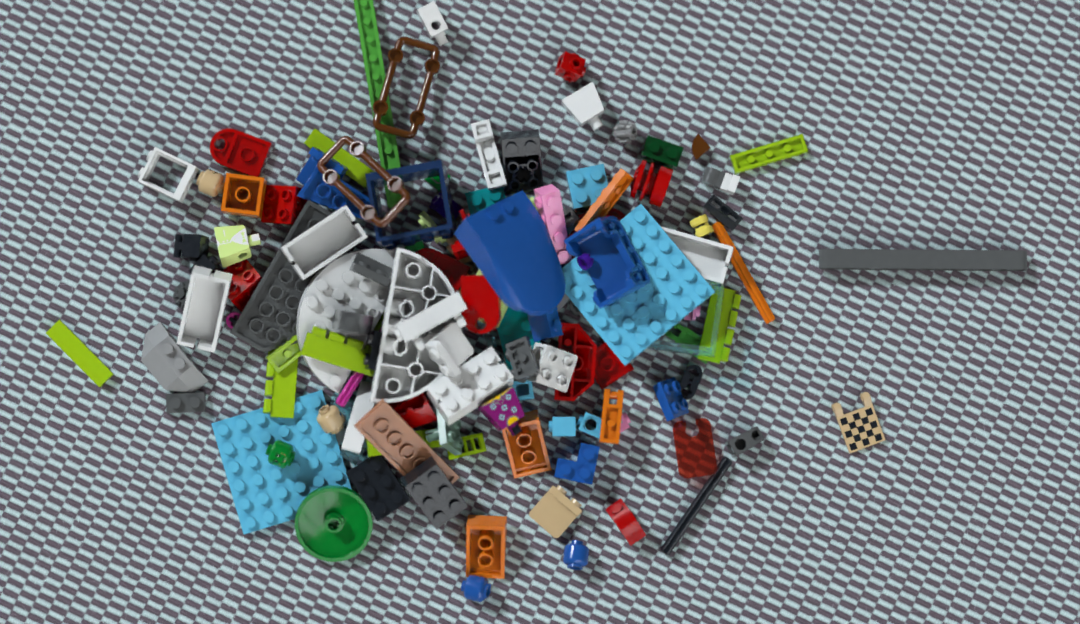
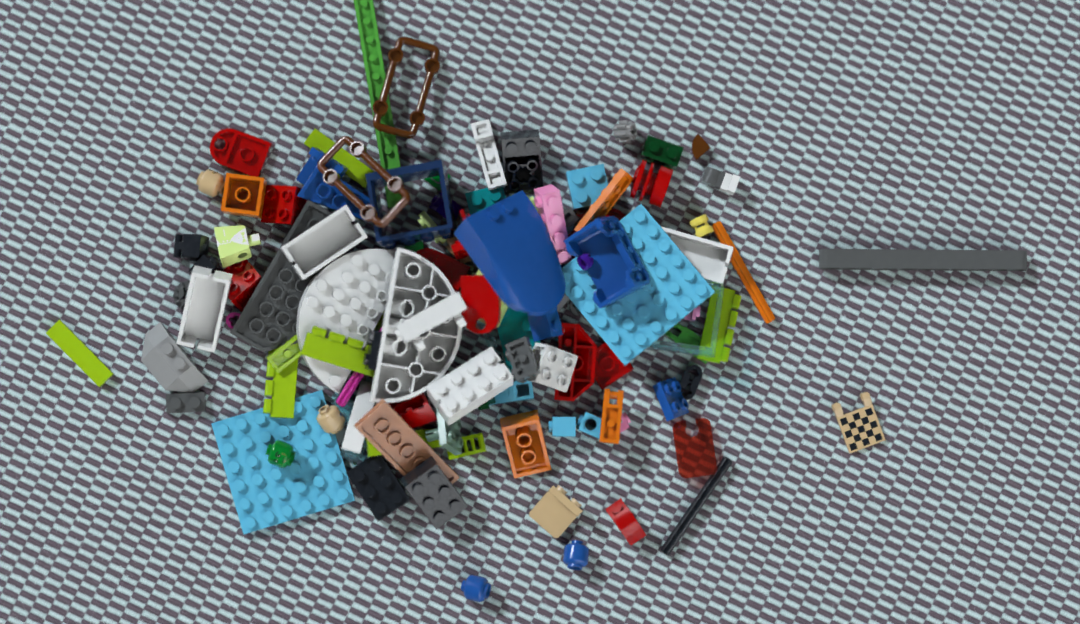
(185, 183): white window -> none
(333, 523): green dish -> none
(352, 322): dark grey slope -> none
(371, 269): dark grey bracket -> none
(429, 14): white torso -> none
(449, 349): white bracket -> none
(486, 546): orange slope -> none
(504, 411): magenta torso -> none
(570, 67): red brick -> none
(583, 469): blue brick -> none
(585, 106): white torso -> none
(722, 212): black piece -> none
(744, 441): dark grey leg -> none
(768, 154): lime tile -> none

